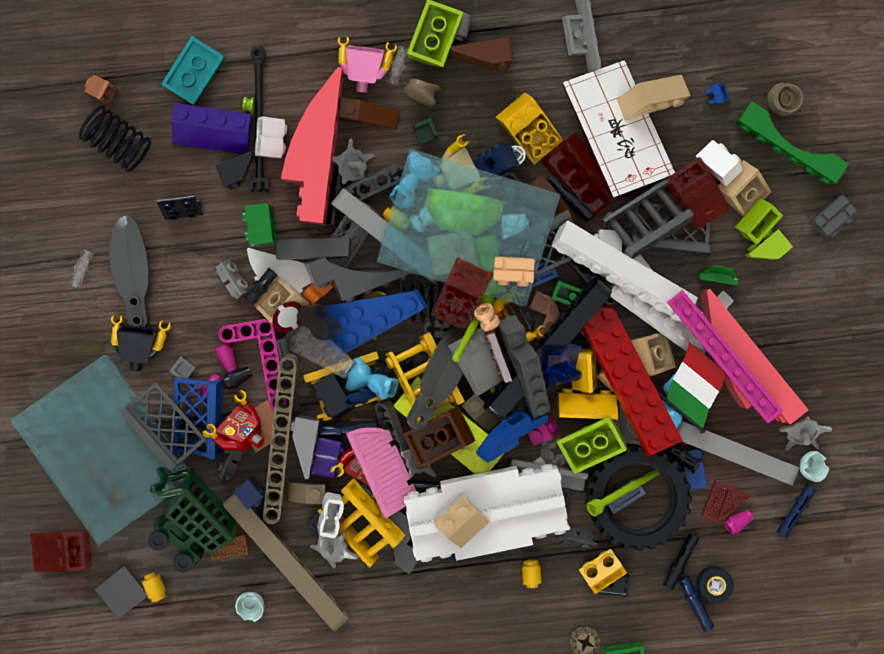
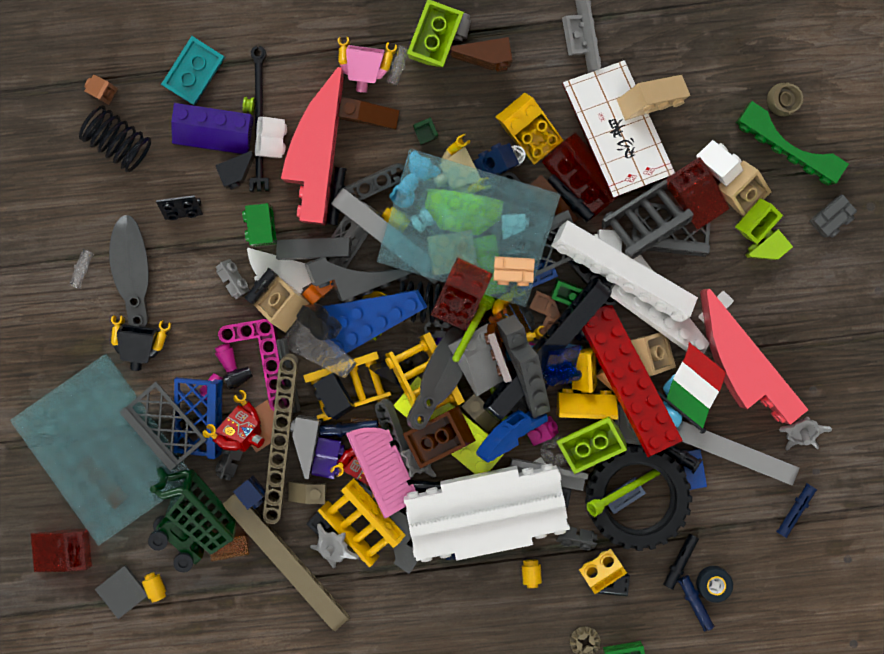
(182, 368): flat silver plate -> none
(250, 606): light aqua hair -> none
(285, 317): sticker -> none
(329, 518): white brick -> none
(352, 164): light grey piece -> none
(361, 396): dark blue pin -> none
(362, 377): medium azure animal -> none
(422, 92): dark tan piece -> none
(461, 521): tan slope -> none
(486, 316): light nougat wheel -> none
(718, 275): green slope -> none
(720, 93): blue tile -> none
(722, 502): clear red wing -> none
(724, 356): dark pink plate -> none
(738, 522): dark pink cone -> none
(813, 466): light aqua hair -> none

